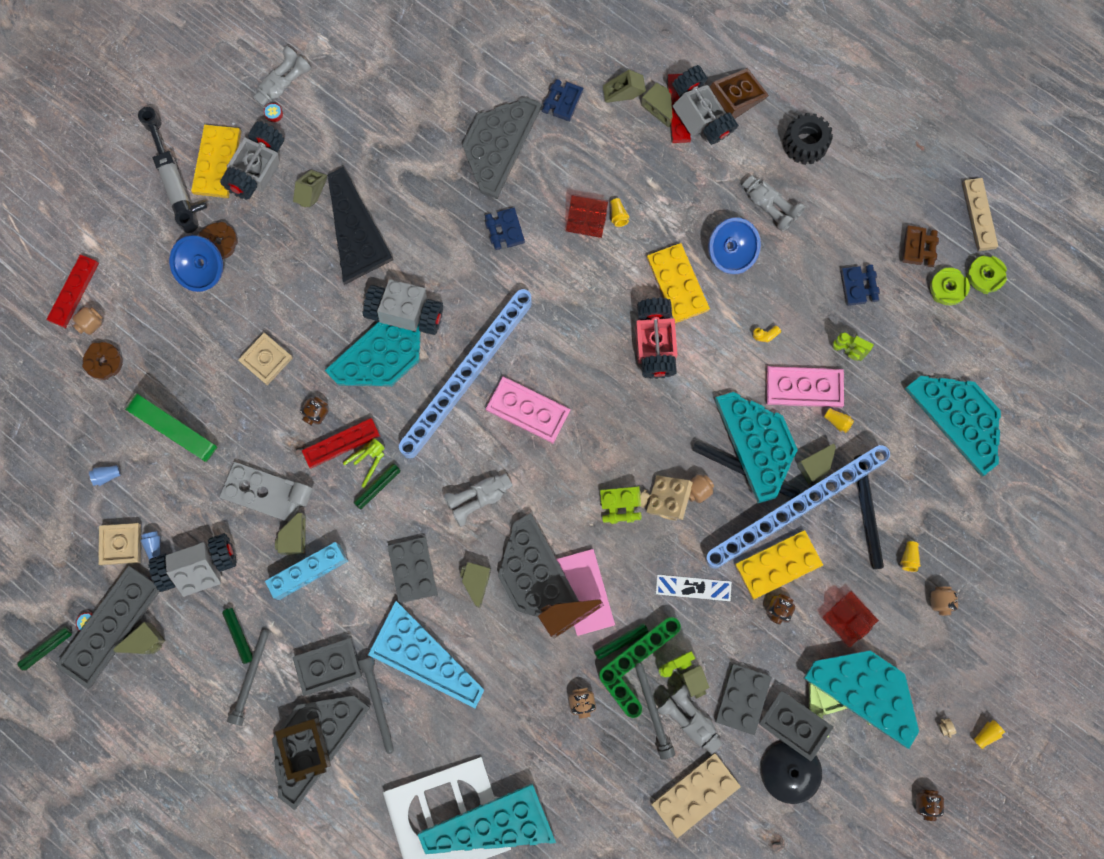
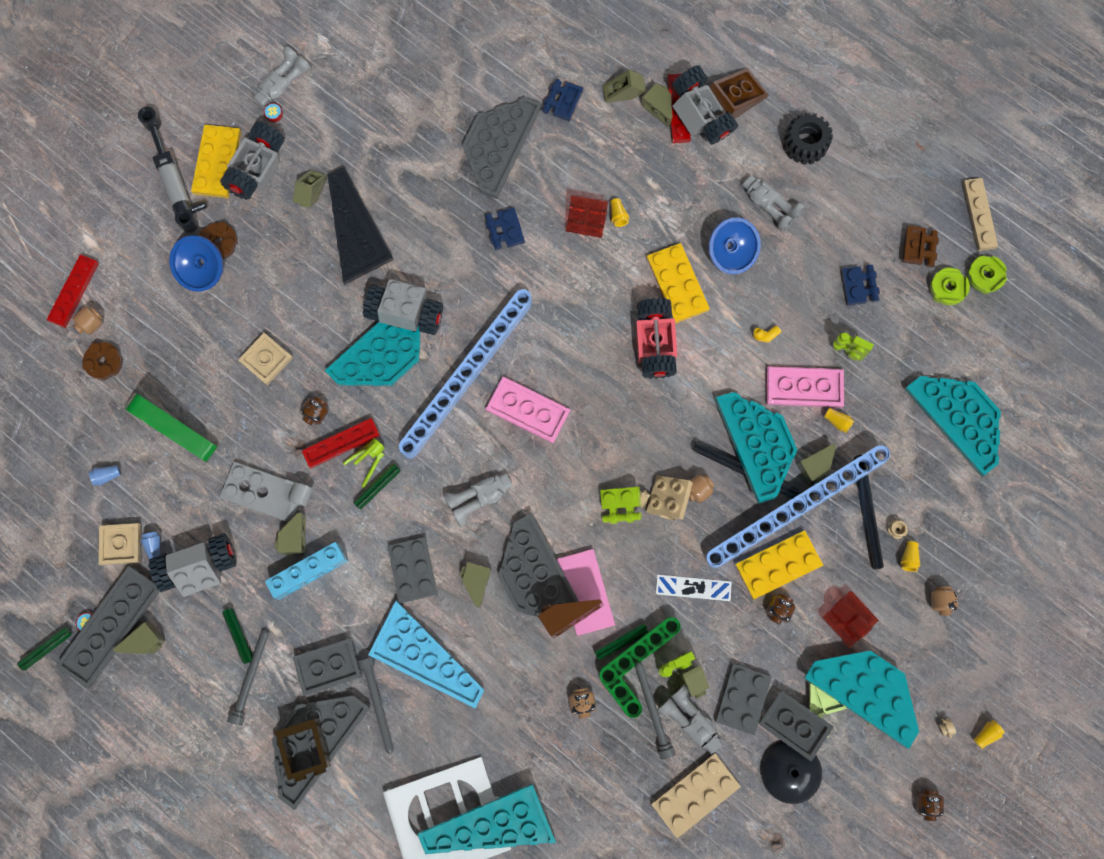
(902, 529): none -> tan plate

